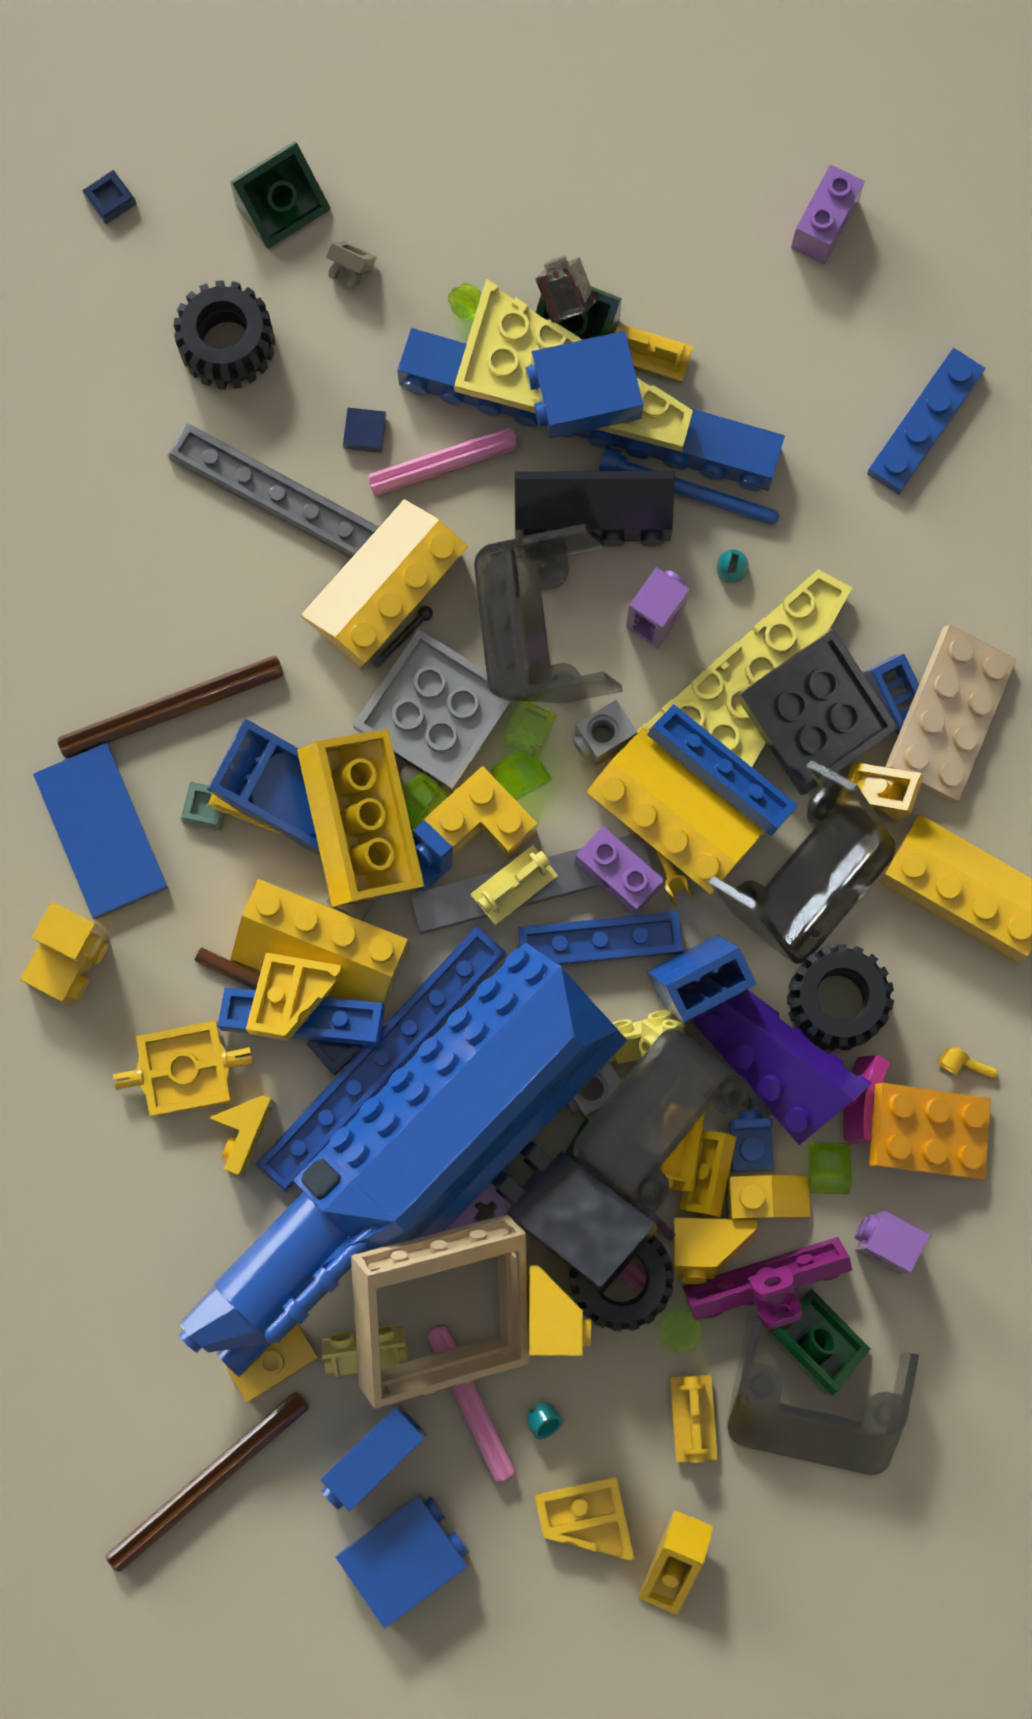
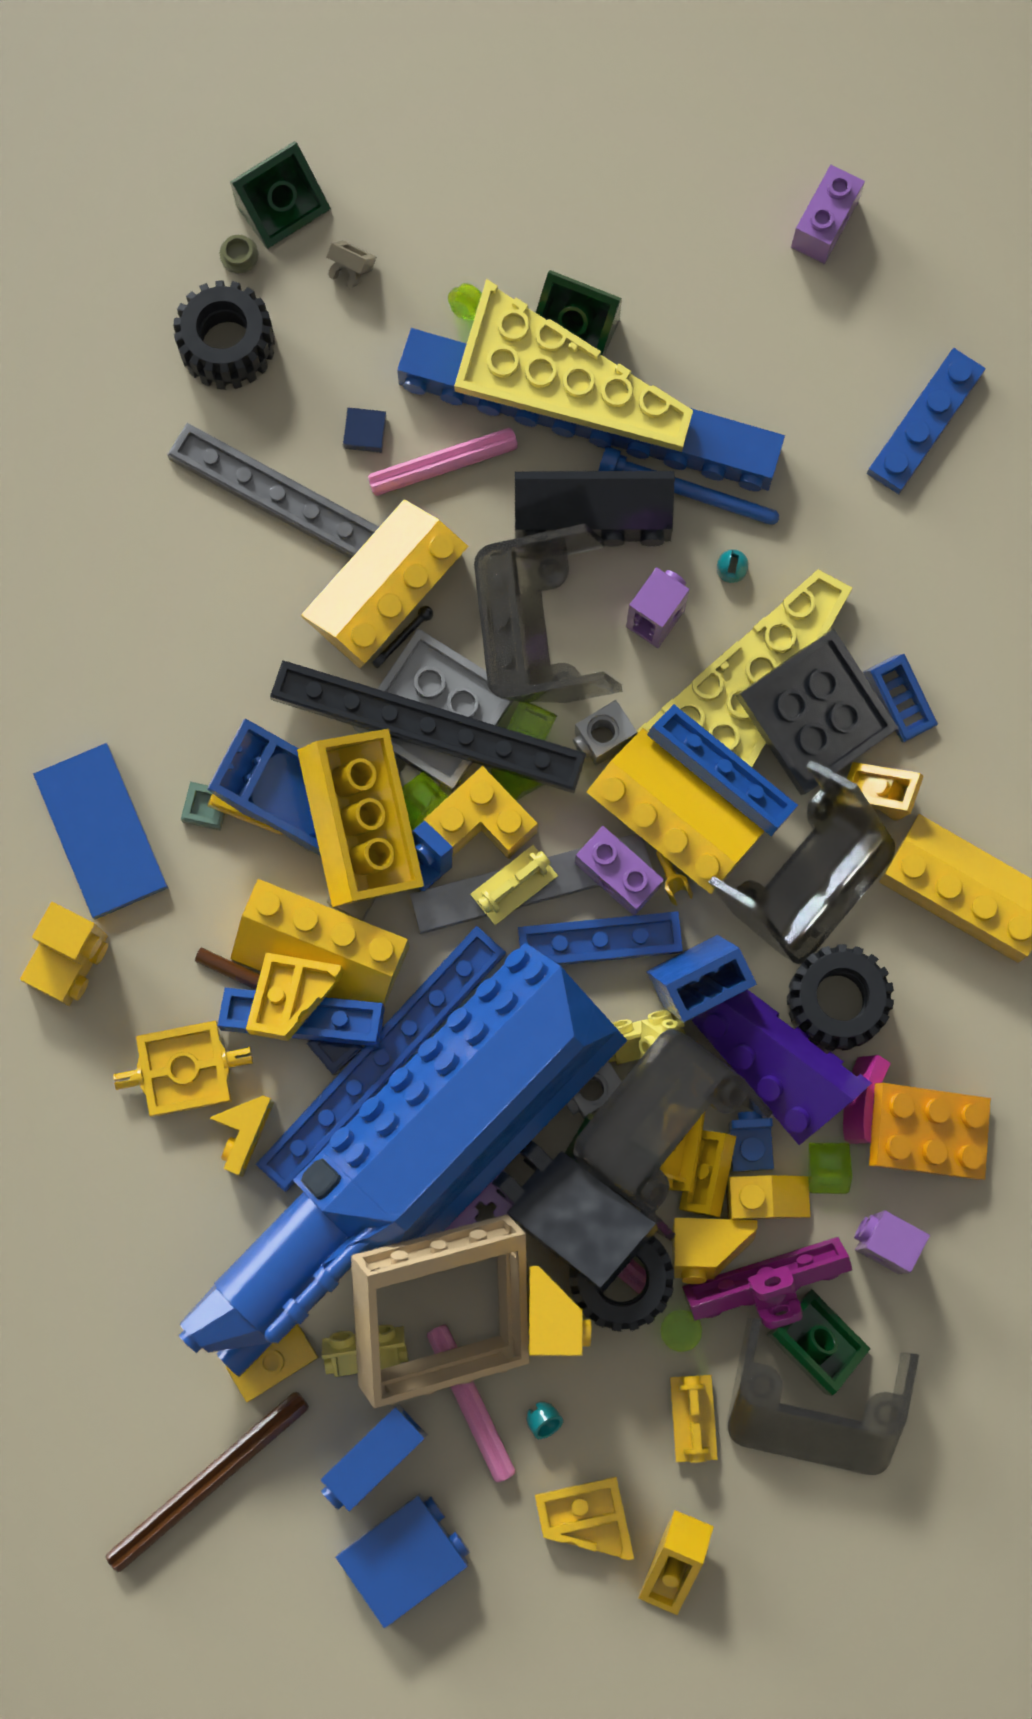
(109, 197): dark blue tile -> none
(170, 706): reddish brown axle -> none
(238, 254): none -> olive plate
(428, 726): none -> black tile
(565, 288): clear smoke brick -> none
(585, 385): blue brick -> none
(657, 353): yellow hinge -> none
(951, 712): tan plate -> none
(955, 1058): yellow hand -> none

